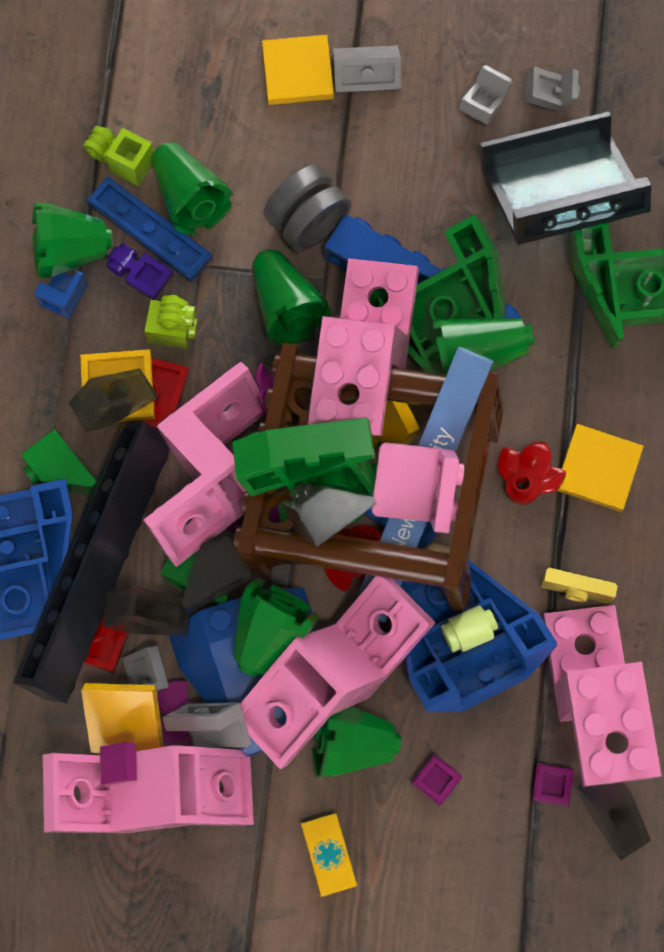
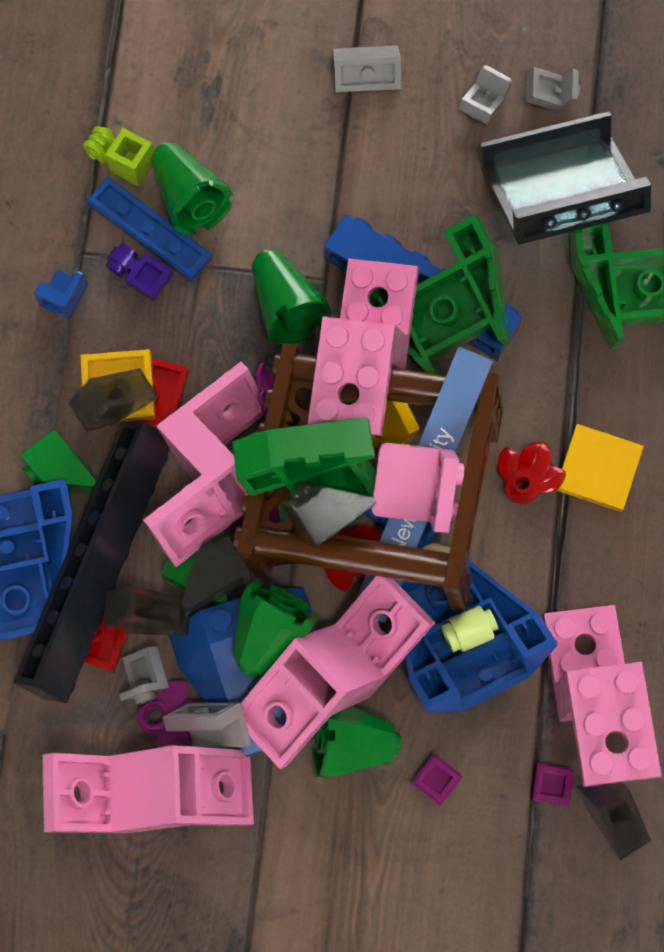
(66, 239): green cone -> none
(118, 763): magenta tile -> none
(122, 715): yellow tile -> none
(171, 322): lime brick -> none
(298, 69): yellow tile -> none
(307, 208): flat silver wheel -> none
(329, 855): yellow tile -> none
(492, 338): green cone -> none
(578, 587): light yellow plate -> none

